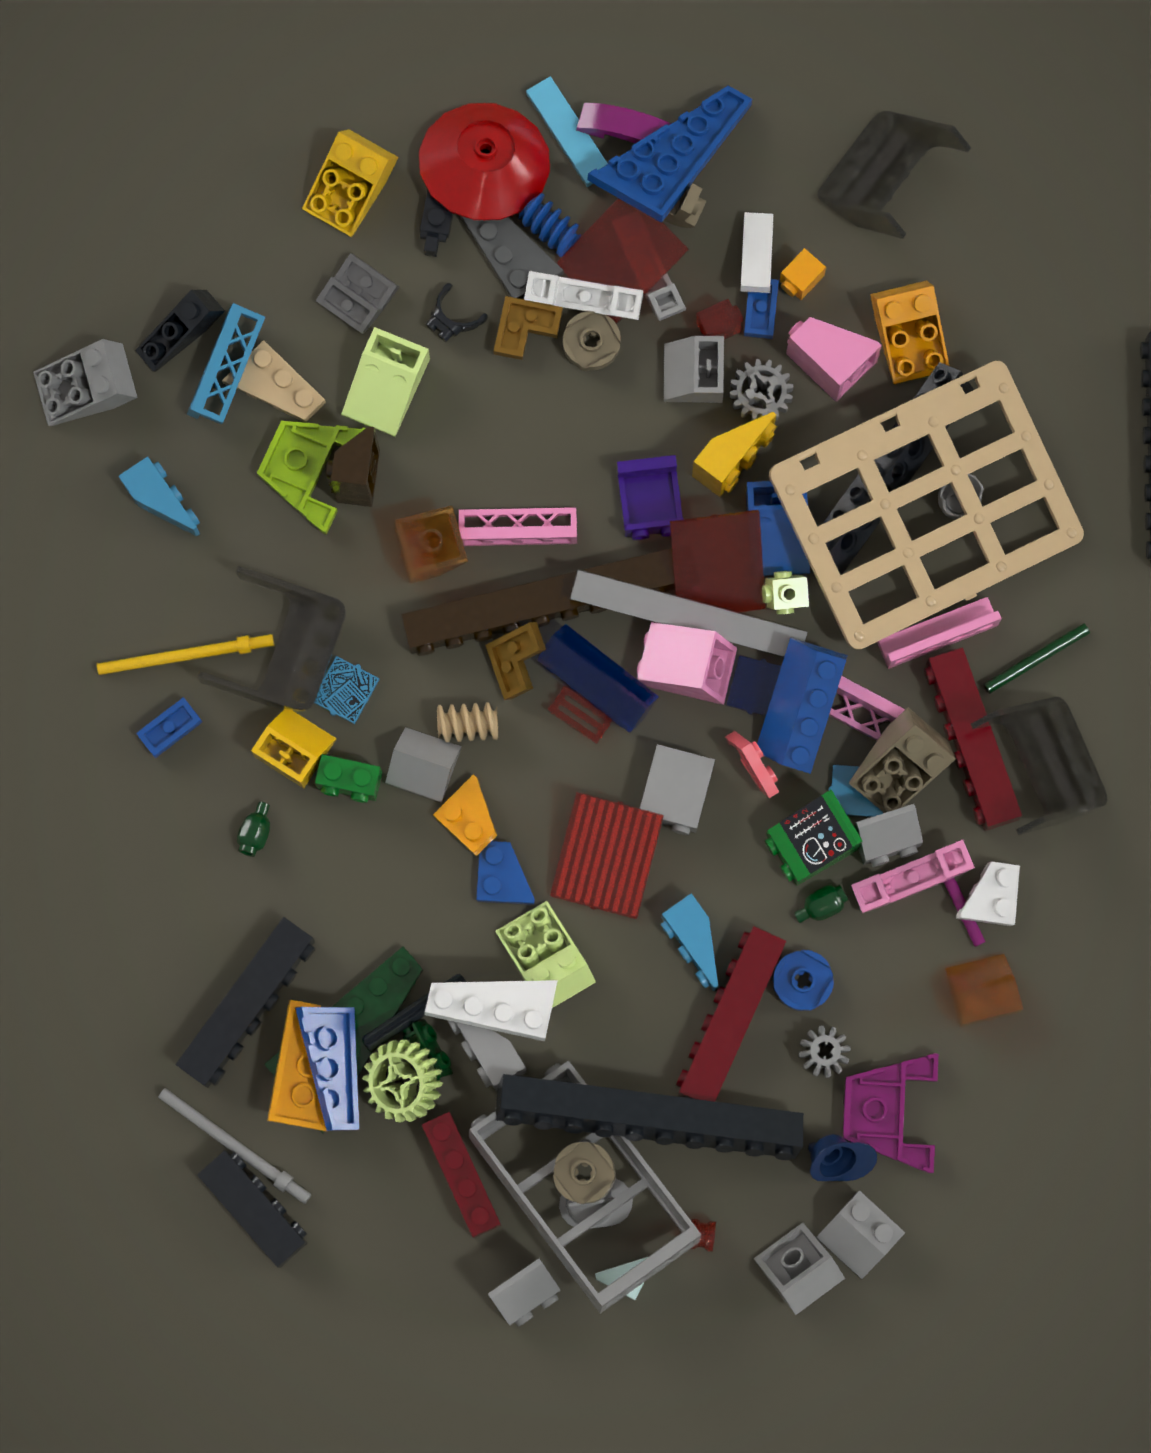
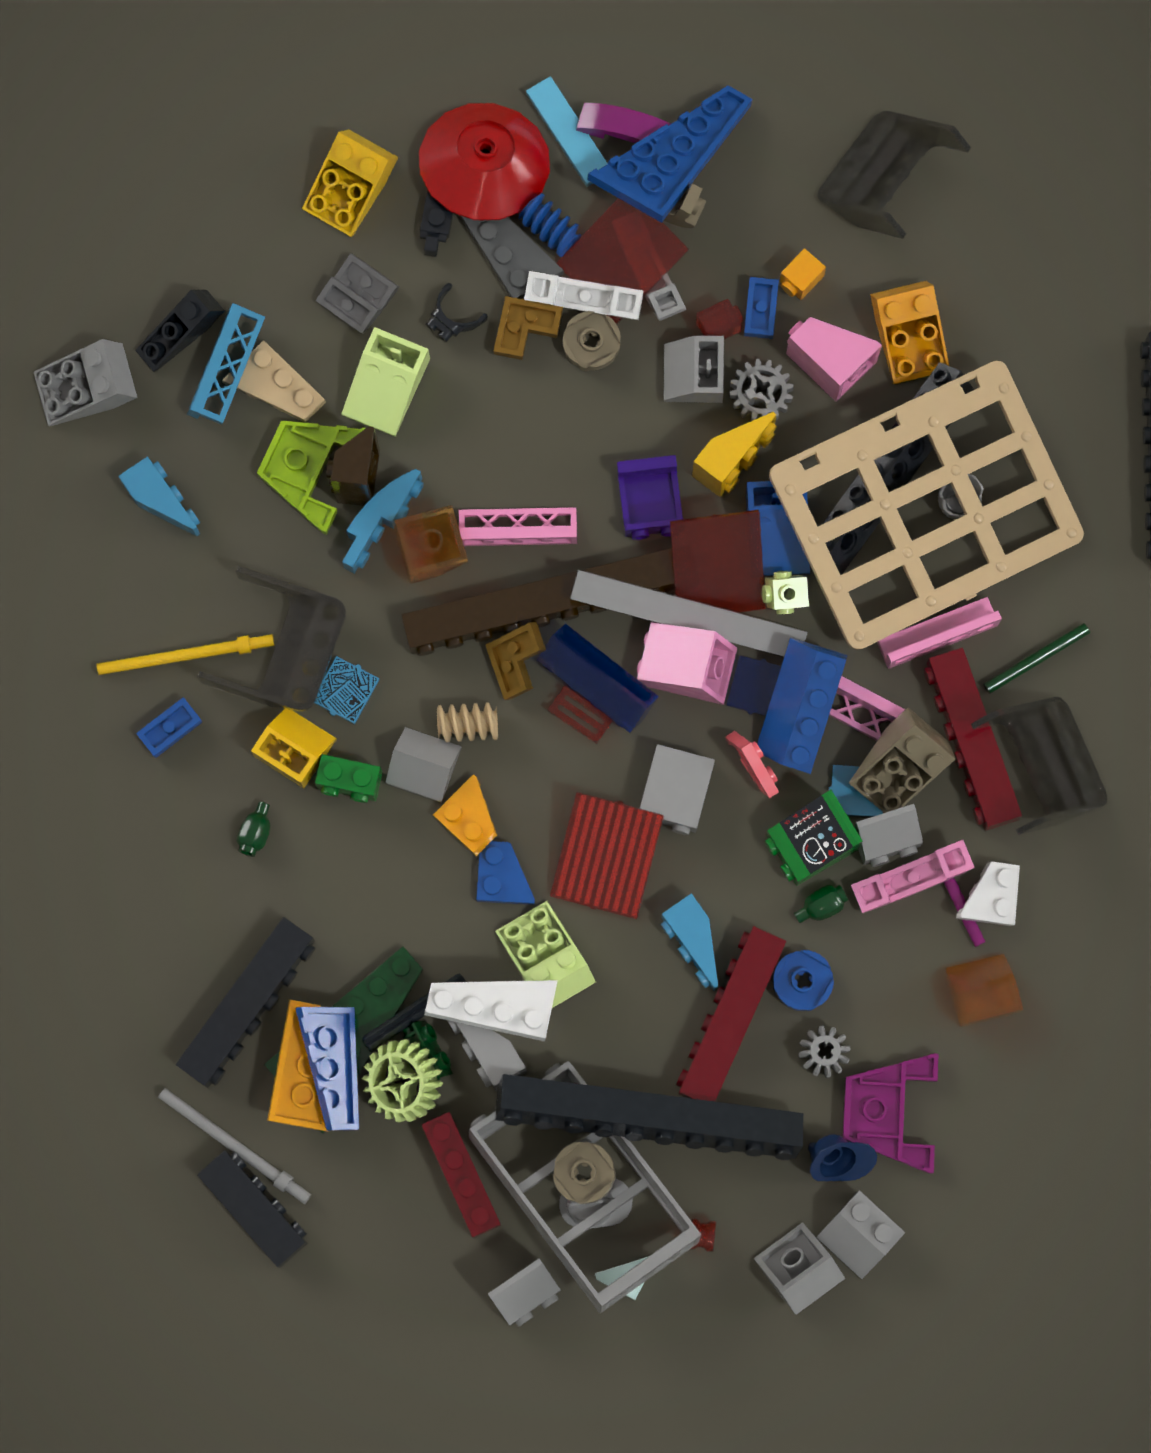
(381, 509): none -> dark azure slope
(757, 252): white tile -> none

